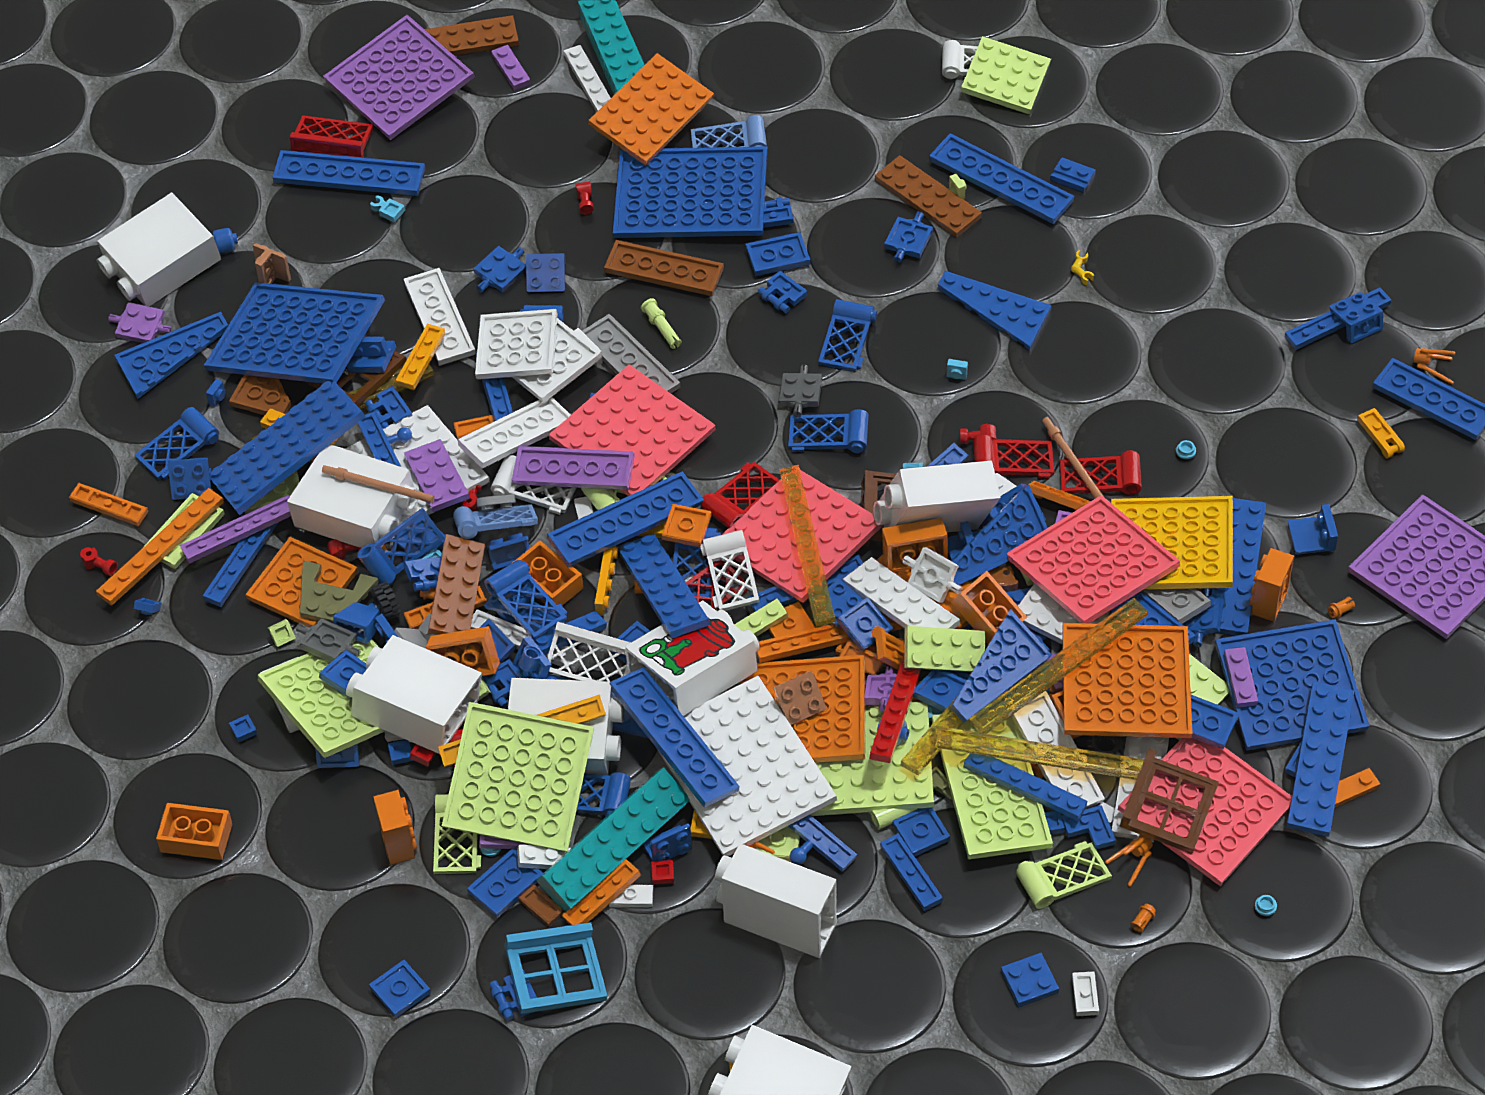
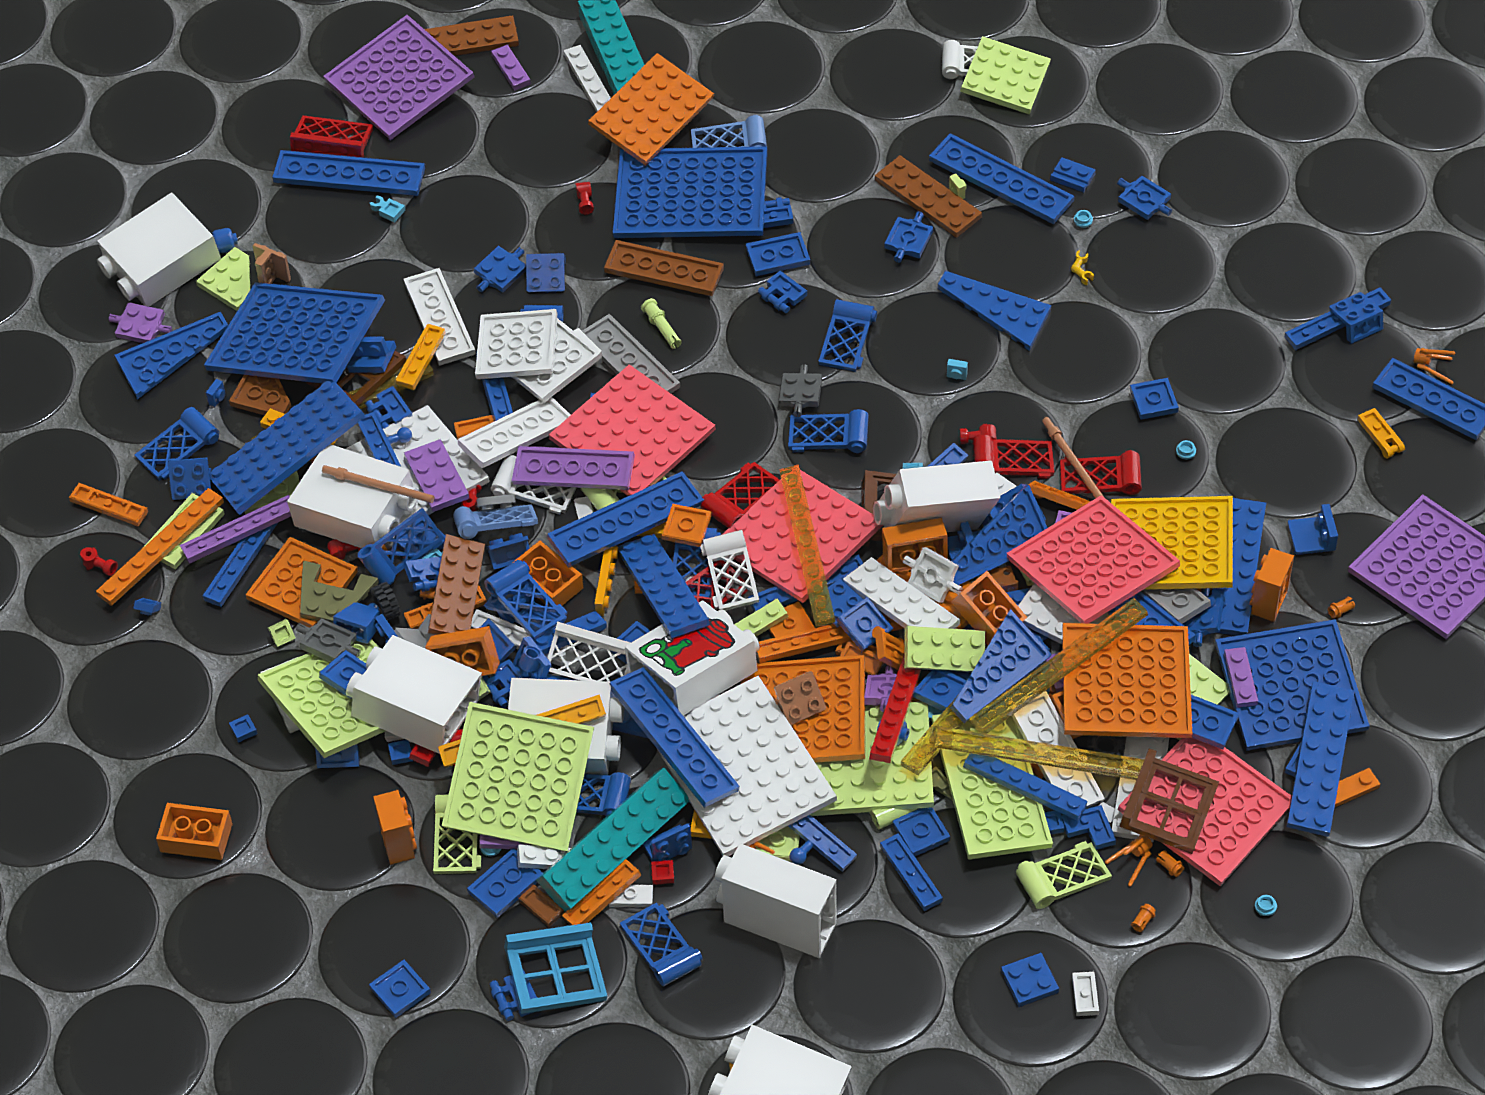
(228, 279): none -> yellowish green plate
(673, 962): none -> blue piece
(1083, 218): none -> medium azure plate
(1144, 197): none -> blue plate
(1154, 398): none -> blue plate
(1174, 867): none -> orange pin

